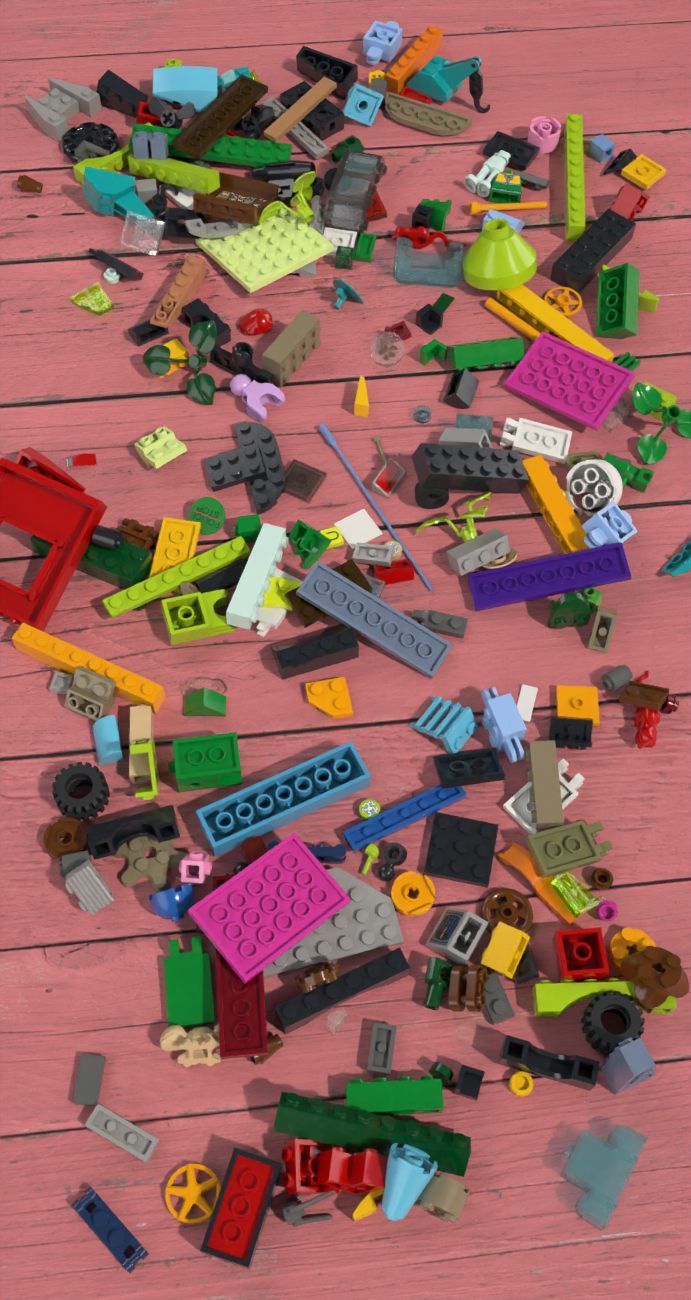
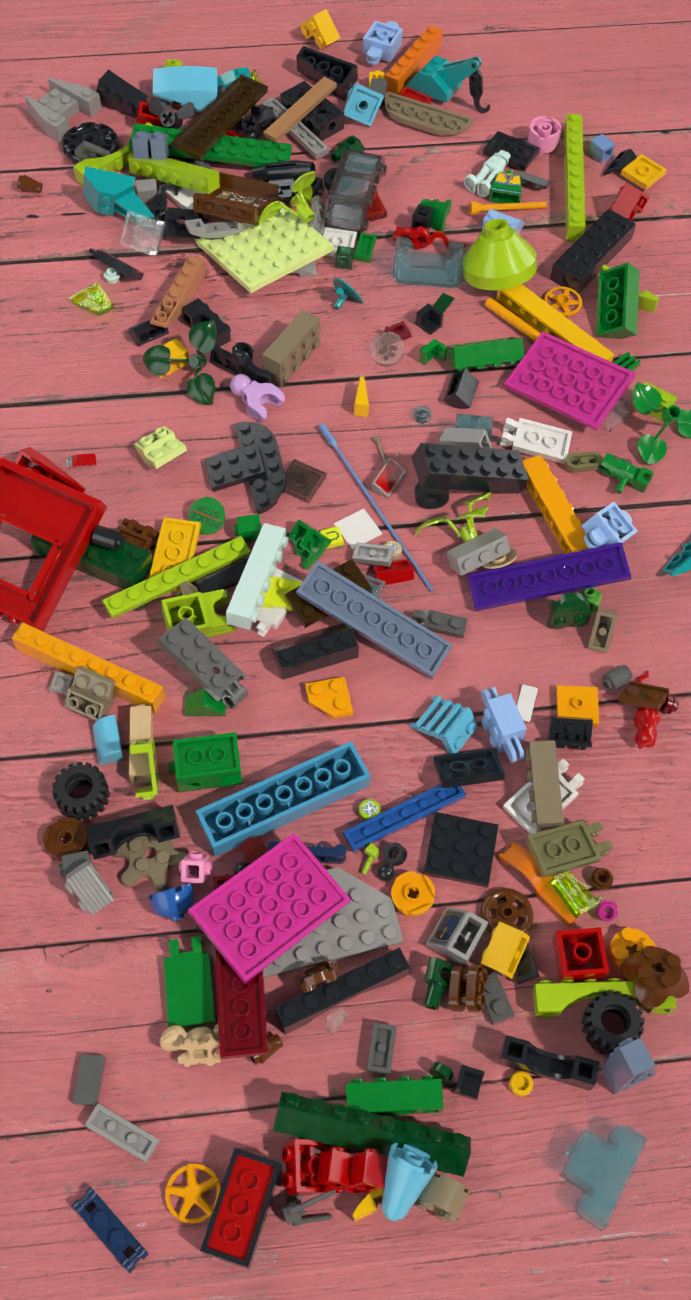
(198, 658): none -> dark grey hinge
(256, 322): red hat -> none
(321, 28): none -> yellow brick
(599, 480): white cylinder -> none

